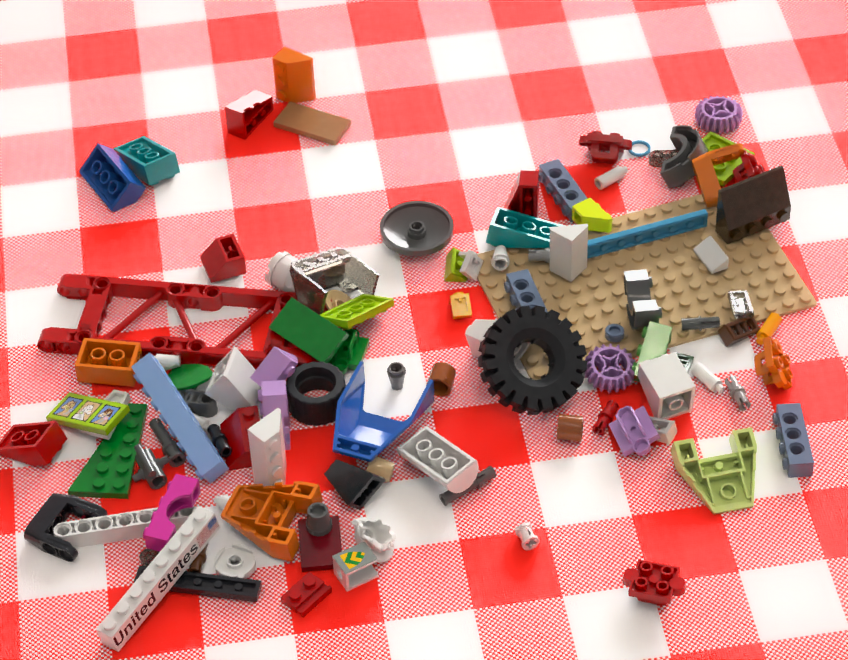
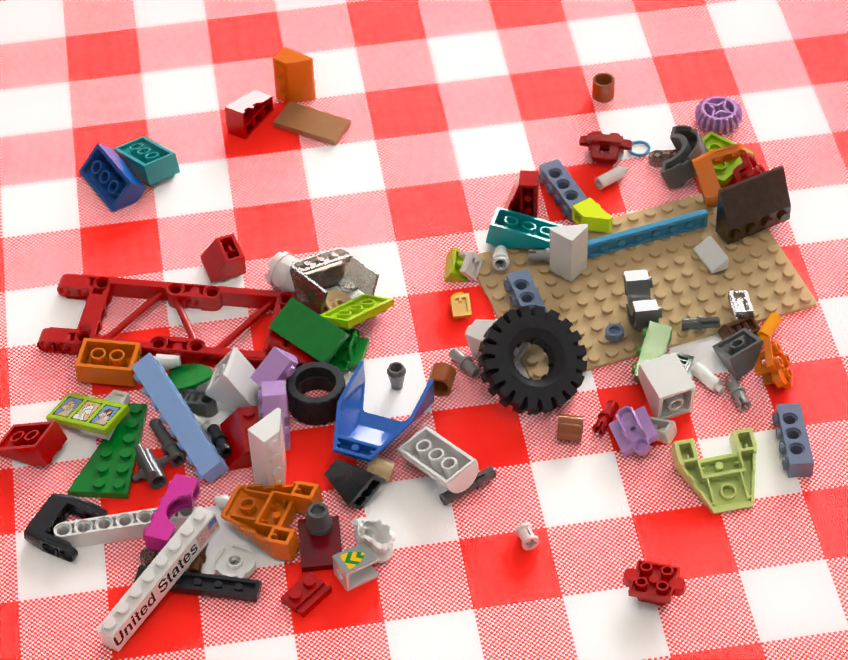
(416, 228): dark grey dish -> none
(464, 362): none -> light grey pin
(603, 87): none -> dark orange piece
(608, 361): lavender gear -> none
(739, 352): none -> dark grey slope

